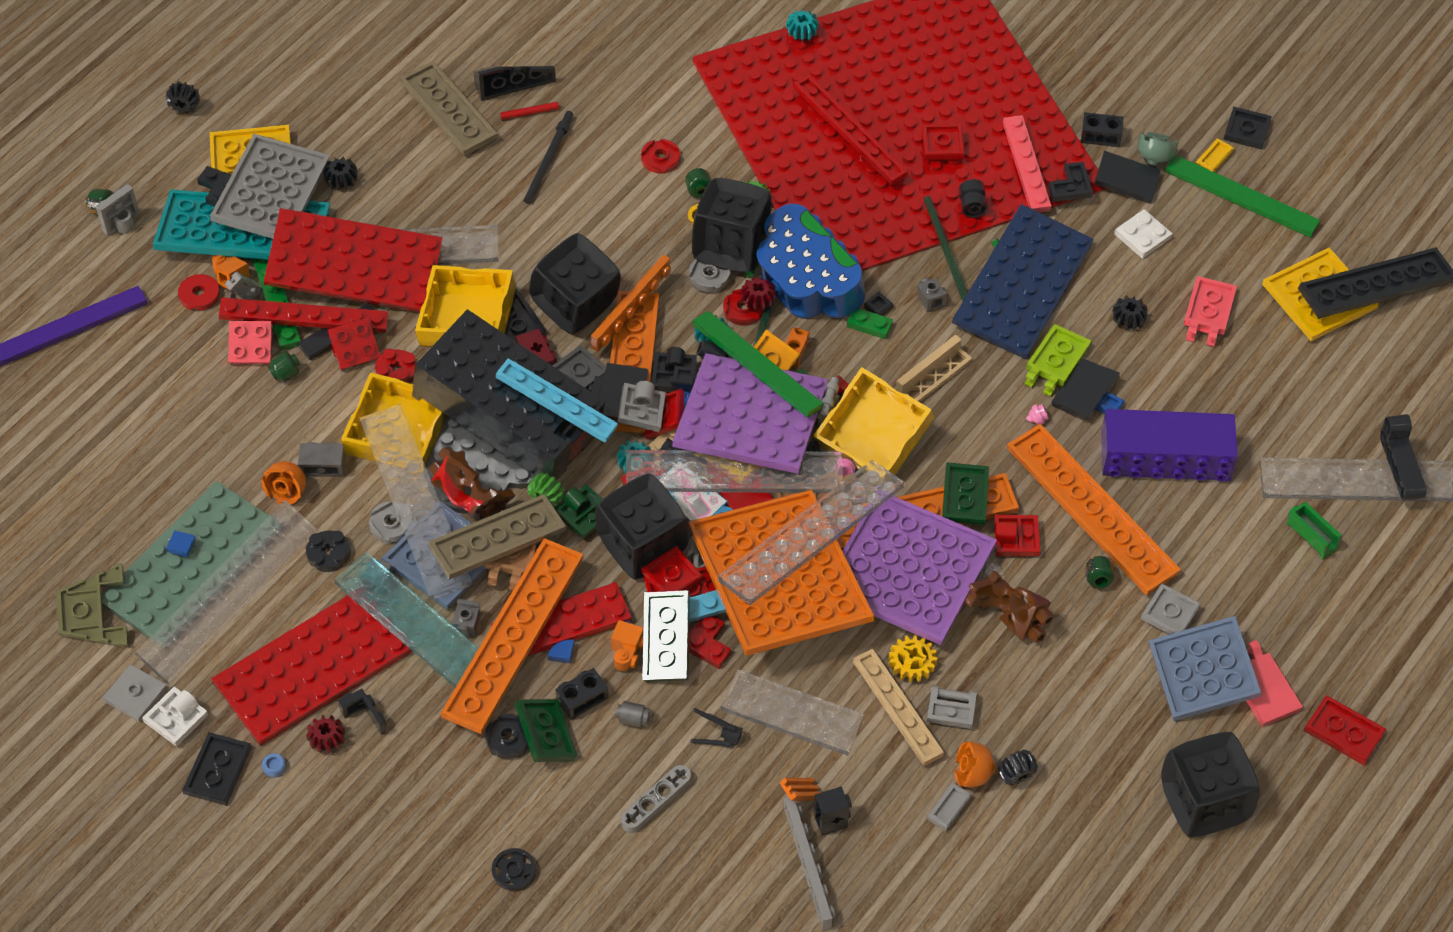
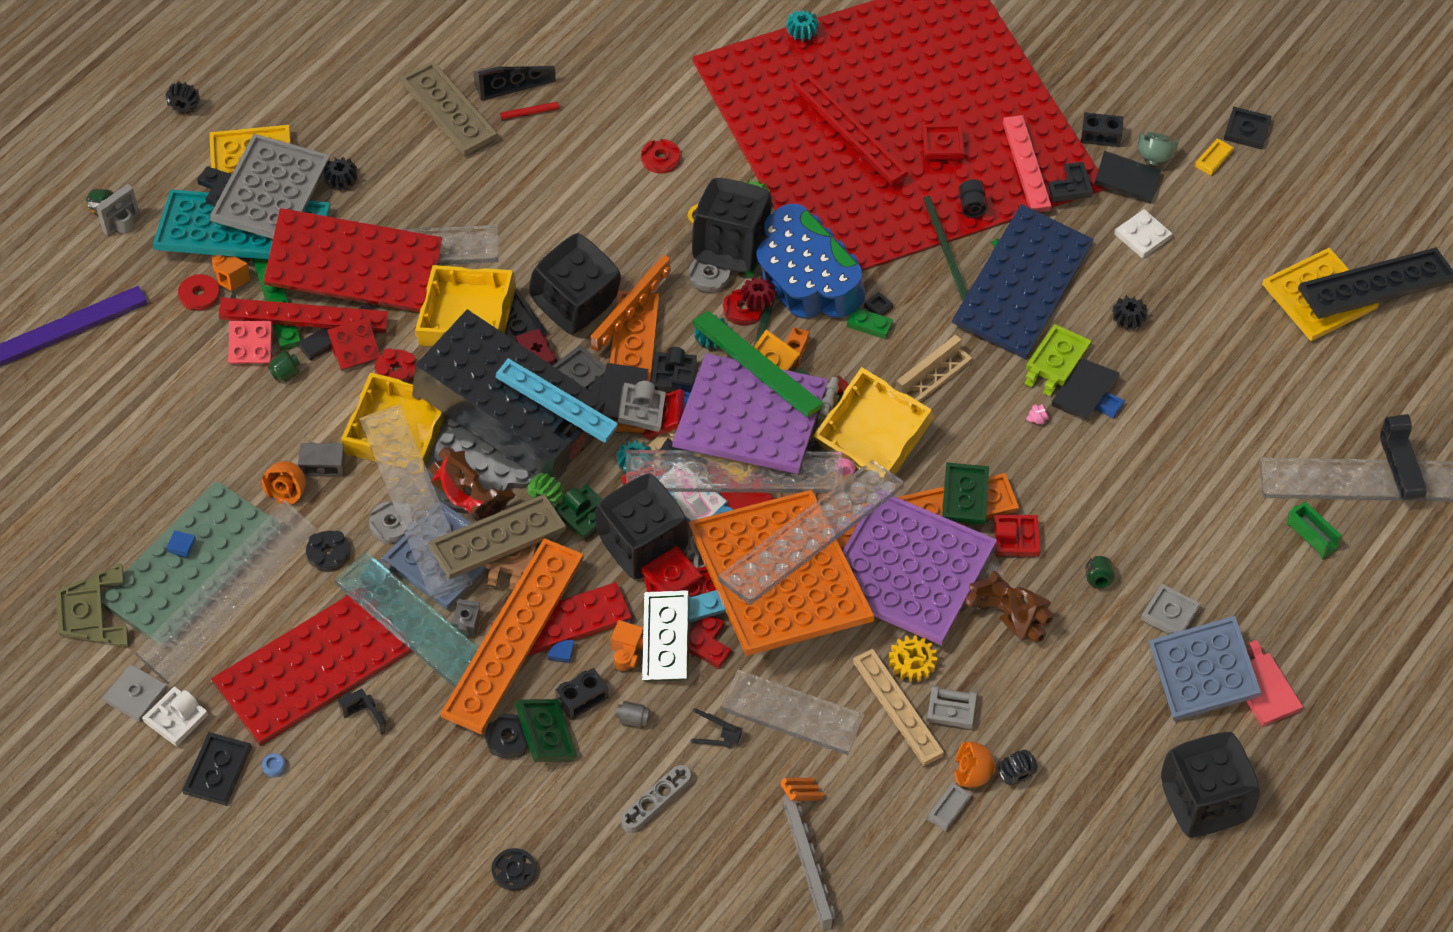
(242, 286): light grey piece -> none
(325, 734): dark red gear -> none
(562, 129): black bar -> none
(697, 181): dark green head -> none
(710, 348): black brick -> none
(832, 810): black brick -> none
(931, 294): flat silver brick -> none
(1093, 509): orange plate -> none
(1168, 444): dark purple brick -> none
(1209, 308): coral tile -> none
(1243, 196): green tile -> none
(1344, 730): red tile -> none

